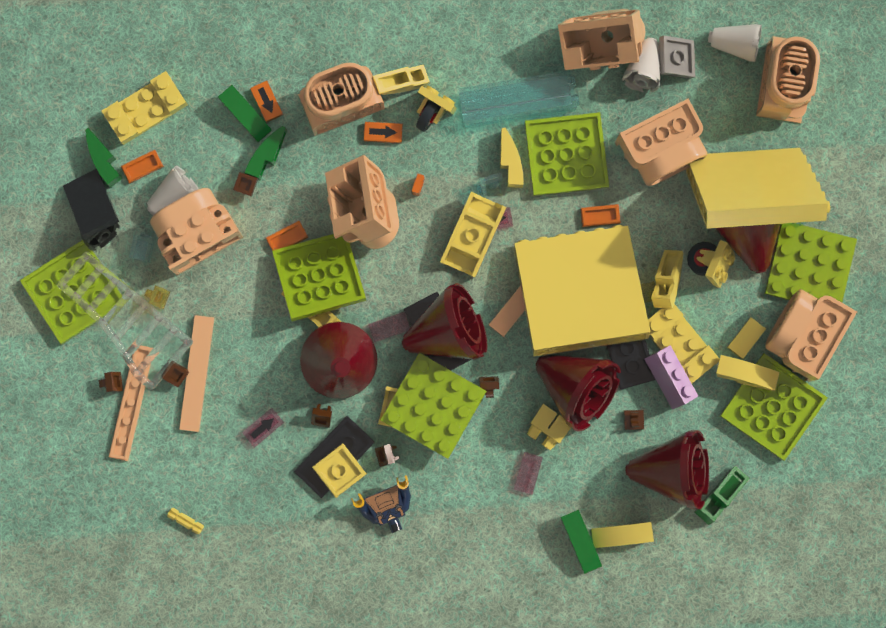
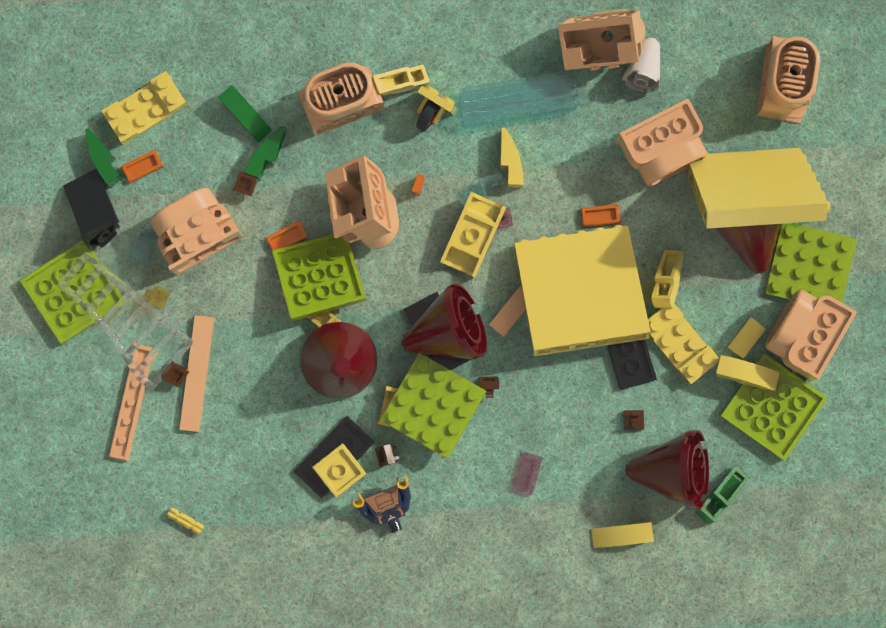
(112, 382): reddish brown tile -> none
(171, 189): white cone -> none
(263, 427): clear pink tile -> none
(266, 101): orange tile -> none
(321, 417): reddish brown tile -> none
(383, 132): orange tile -> none
(389, 327): tile -> none
(541, 423): light yellow hips -> none
(566, 154): lime plate -> none
(579, 386): dark red cone -> none
(581, 541): green slope -> none
(671, 377): lavender brick -> none
(677, 57): light grey plate -> none
(711, 261): light yellow plate -> none
(737, 40): white cone -> none

